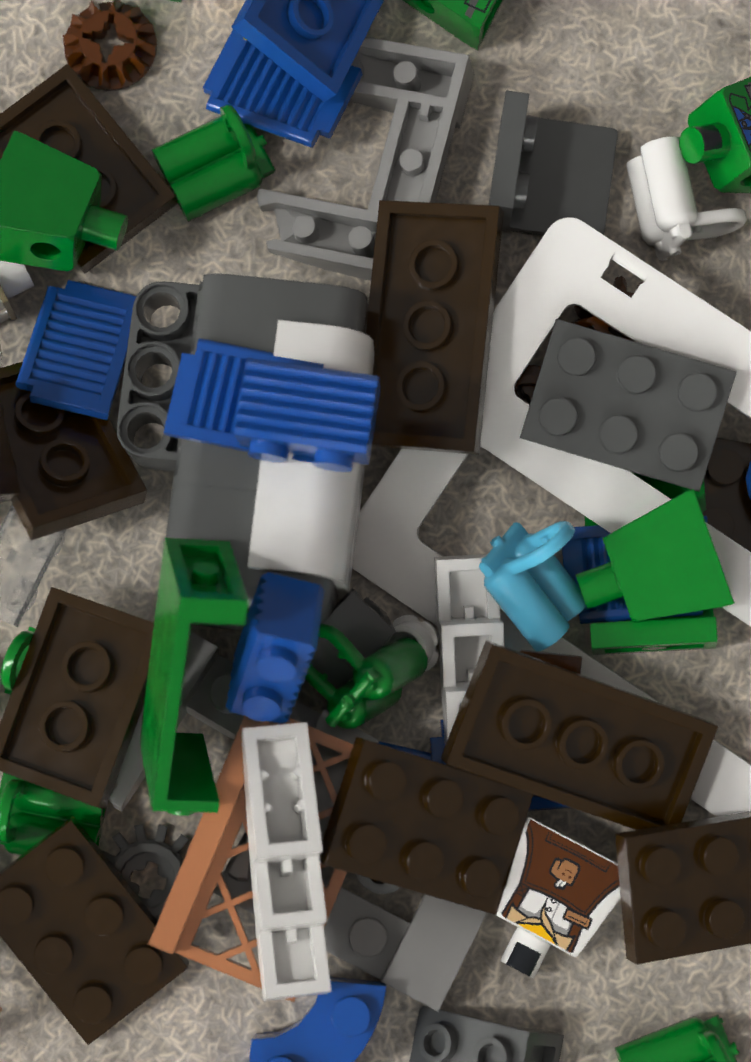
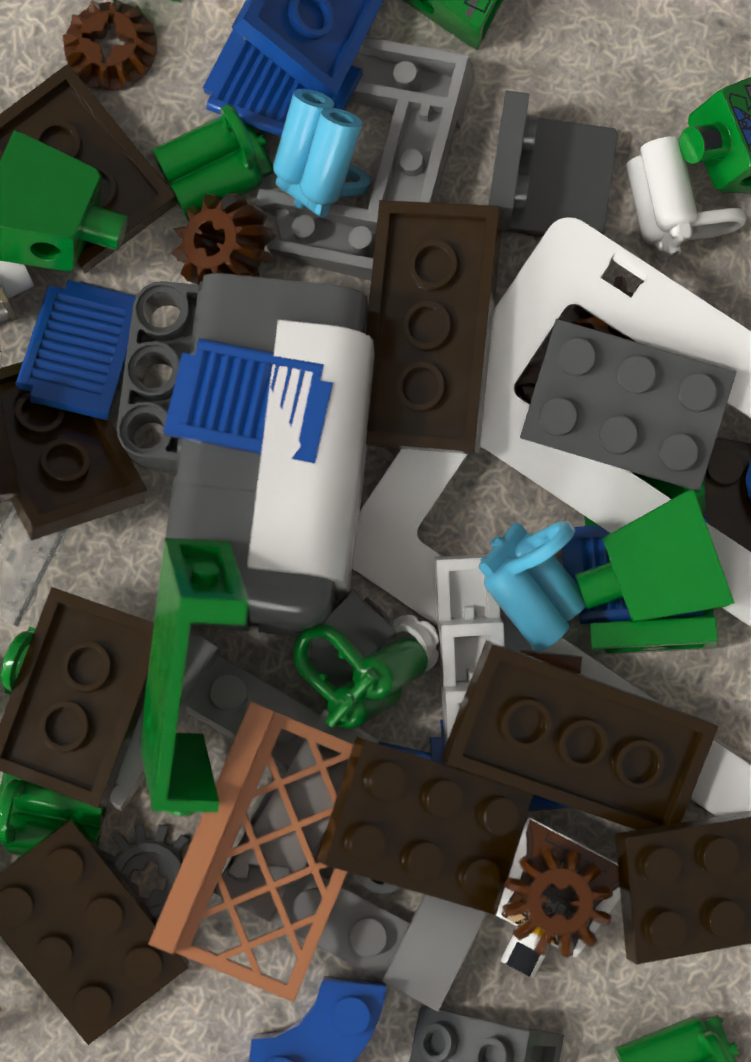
(223, 238): none -> reddish brown gear
(275, 648): blue brick -> none
(285, 861): white slope -> none
(307, 414): blue brick -> none
(318, 153): none -> medium azure piece
(555, 922): none -> reddish brown gear

